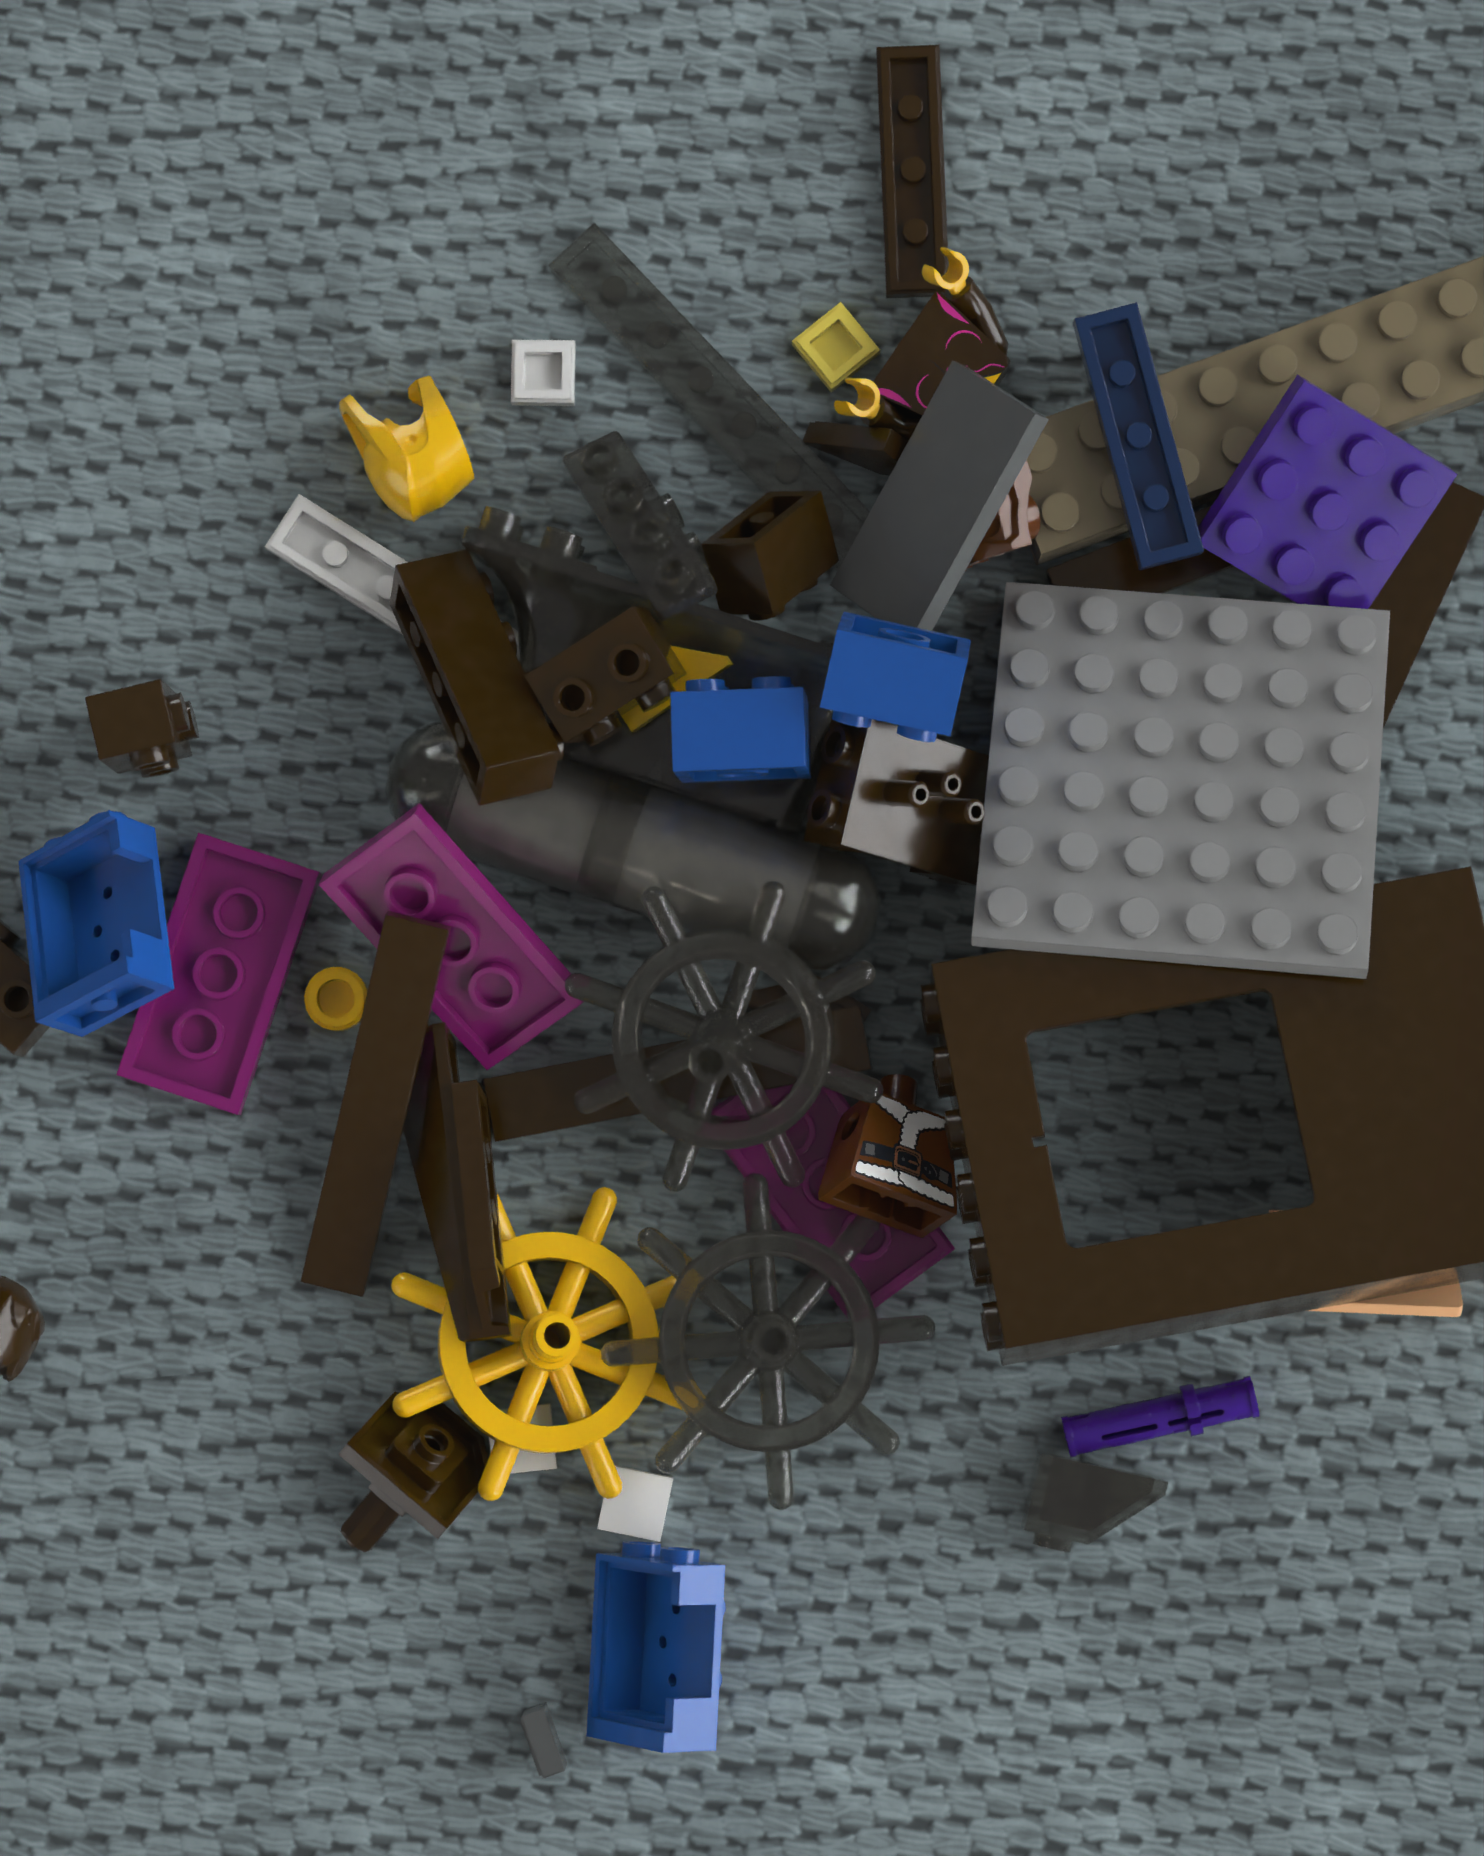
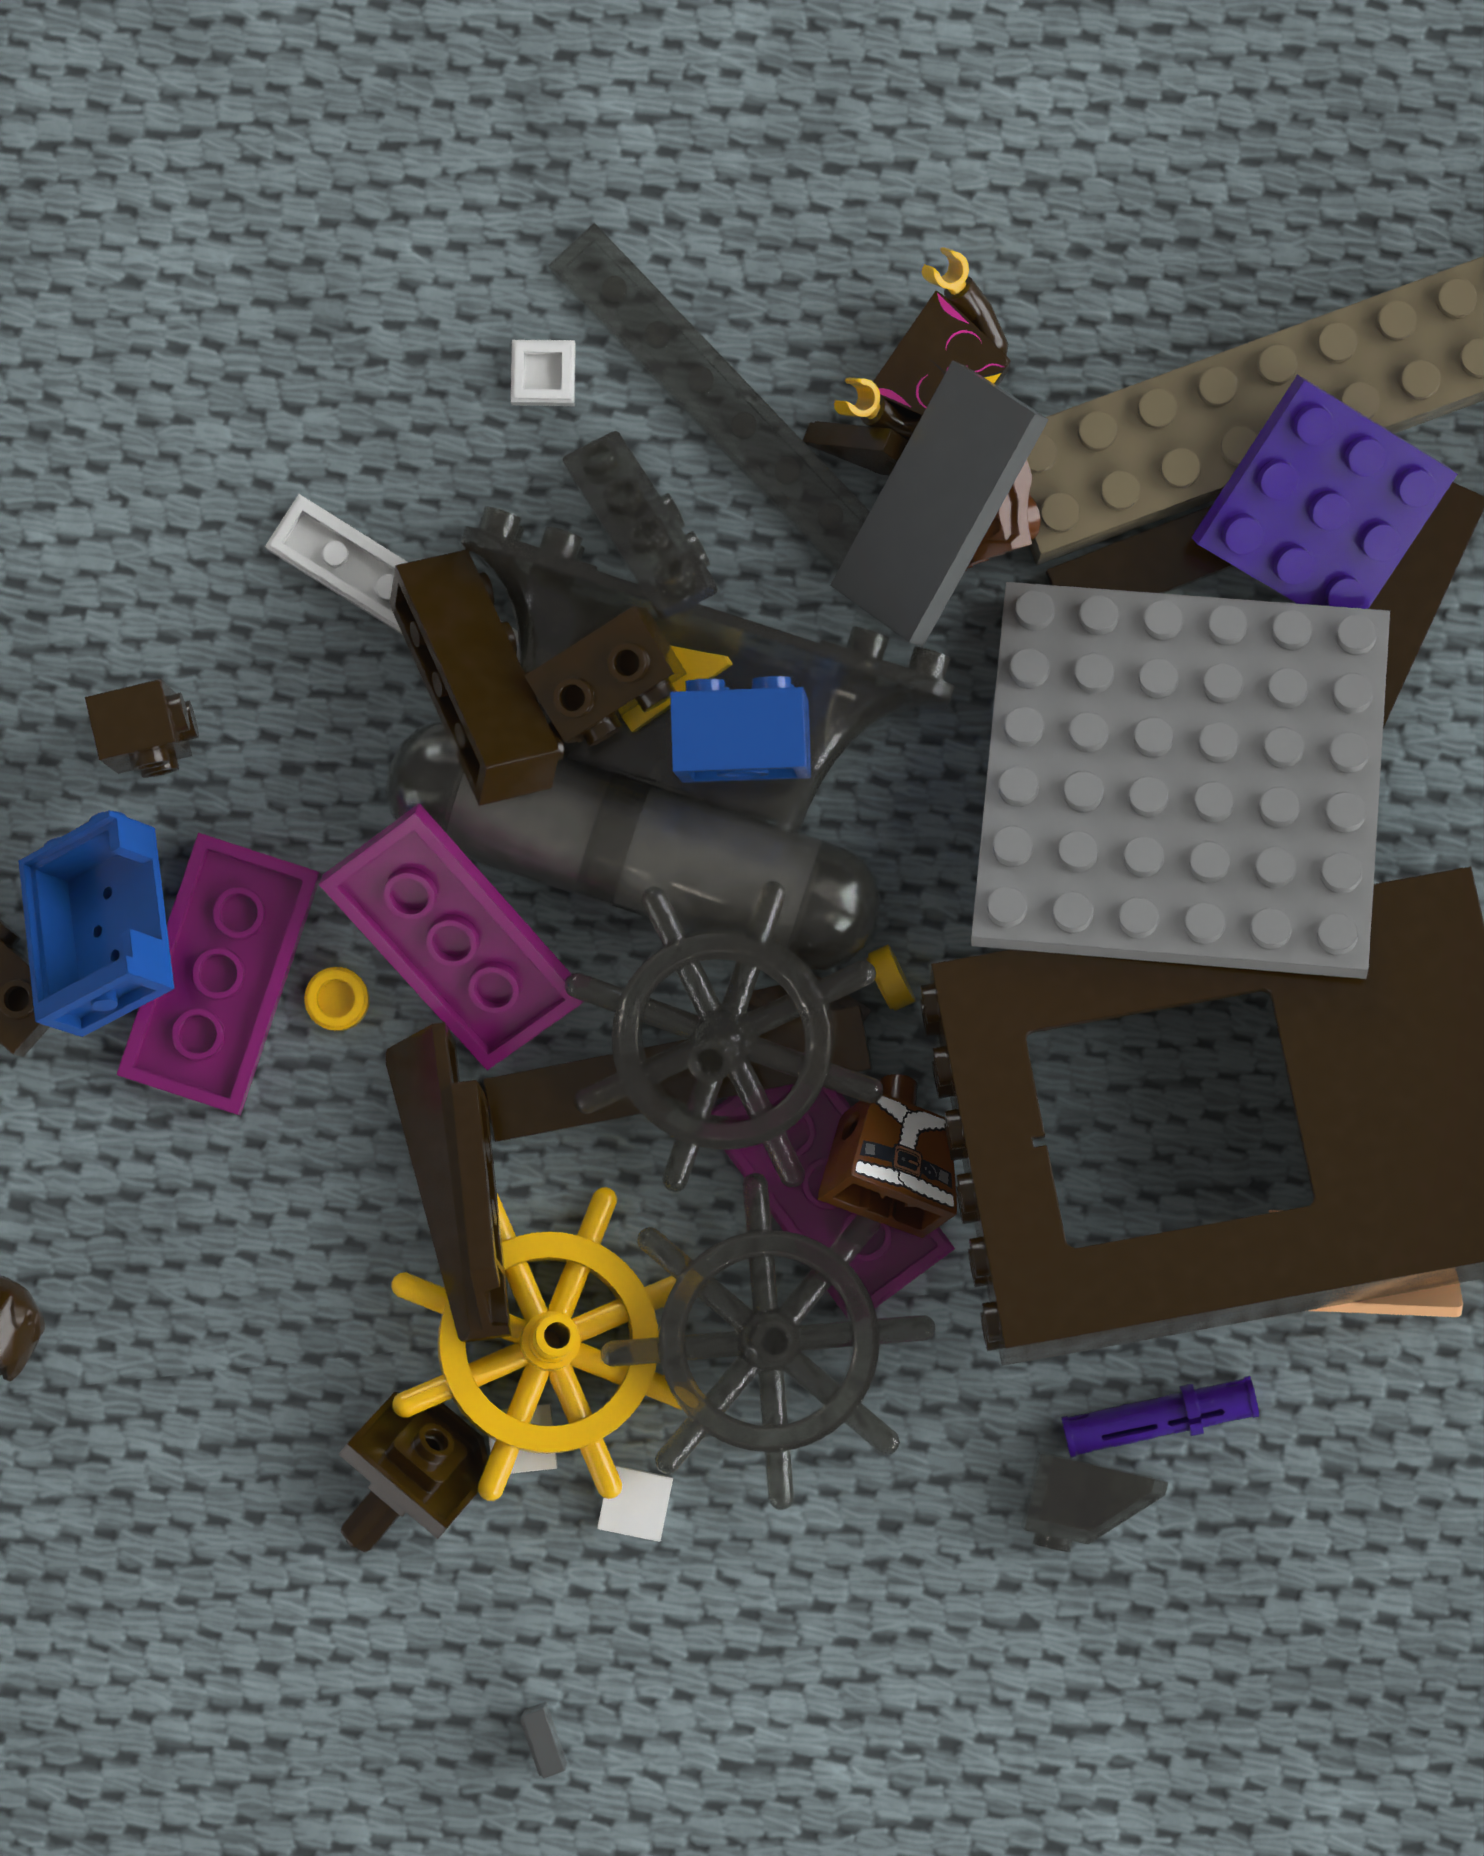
(375, 1103): dark brown tile -> none
(414, 464): yellow helmet -> none
(656, 1648): blue piece -> none
(771, 553): dark brown brick -> none
(835, 347): light yellow tile -> none
(891, 978): none -> yellow tile
(895, 676): blue brick -> none
(900, 800): dark brown piece -> none
(911, 167): dark brown tile -> none
(1138, 436): dark blue piece -> none

